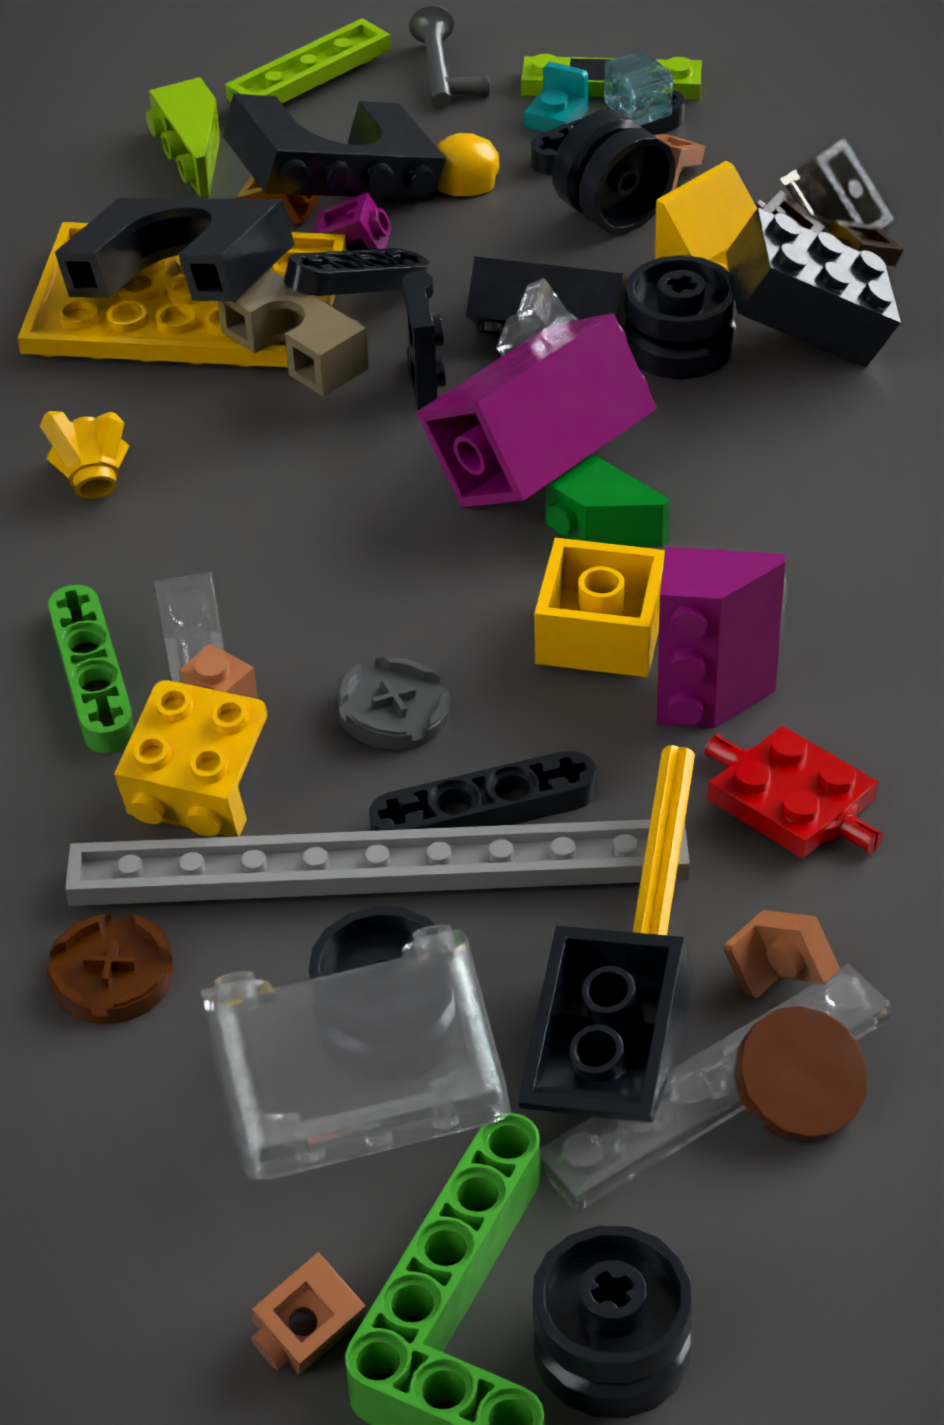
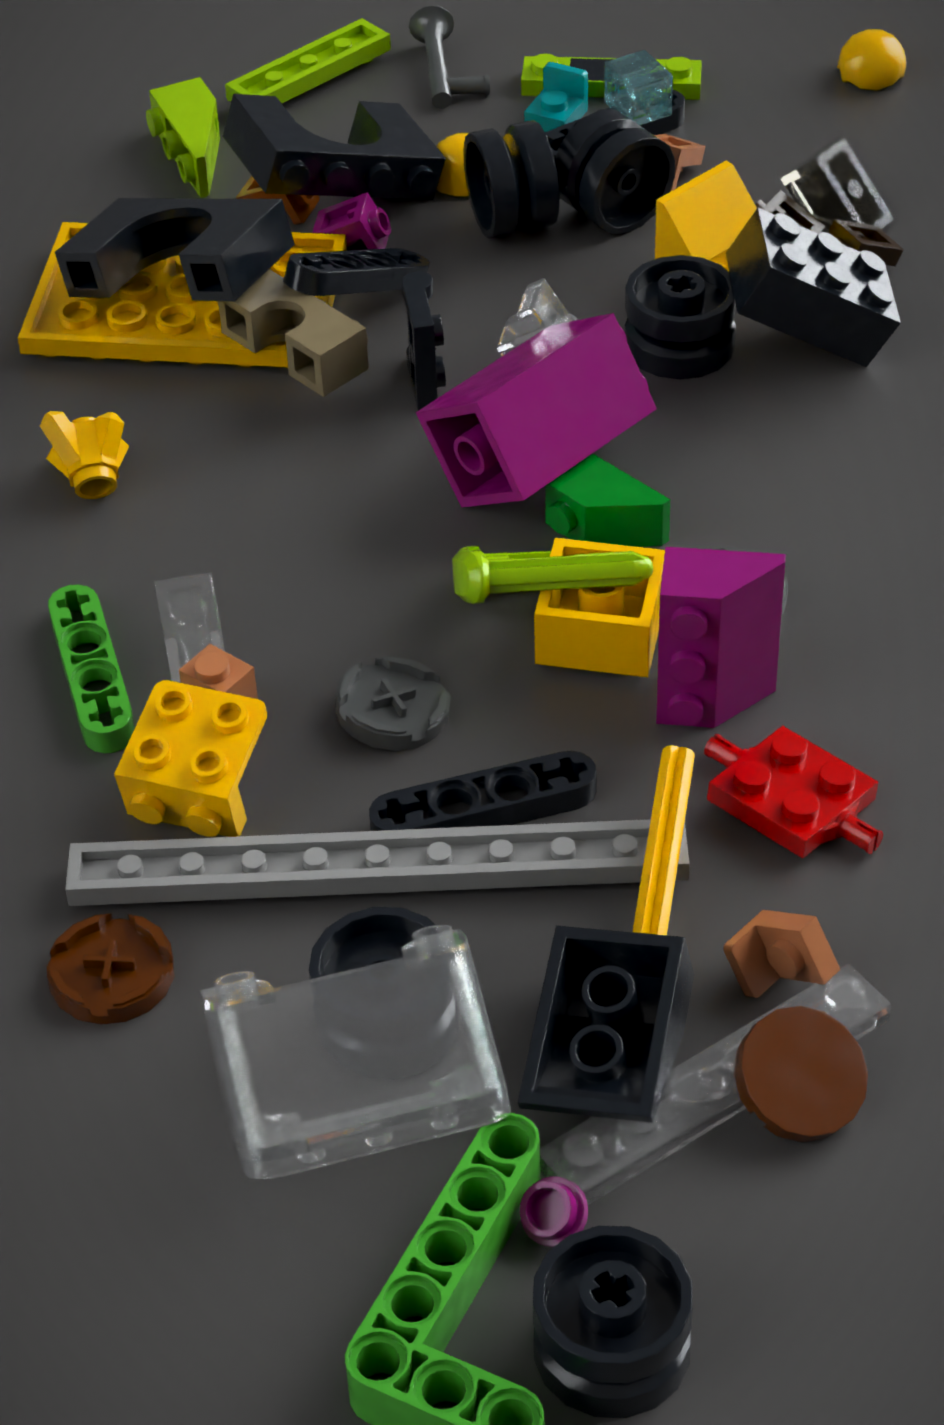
(312, 1291): nougat brick -> none
(482, 574): none -> lime piece
(500, 286): black slope -> none
(511, 178): none -> black wheel
(553, 1210): none -> magenta plate
(872, 60): none -> yellow hair

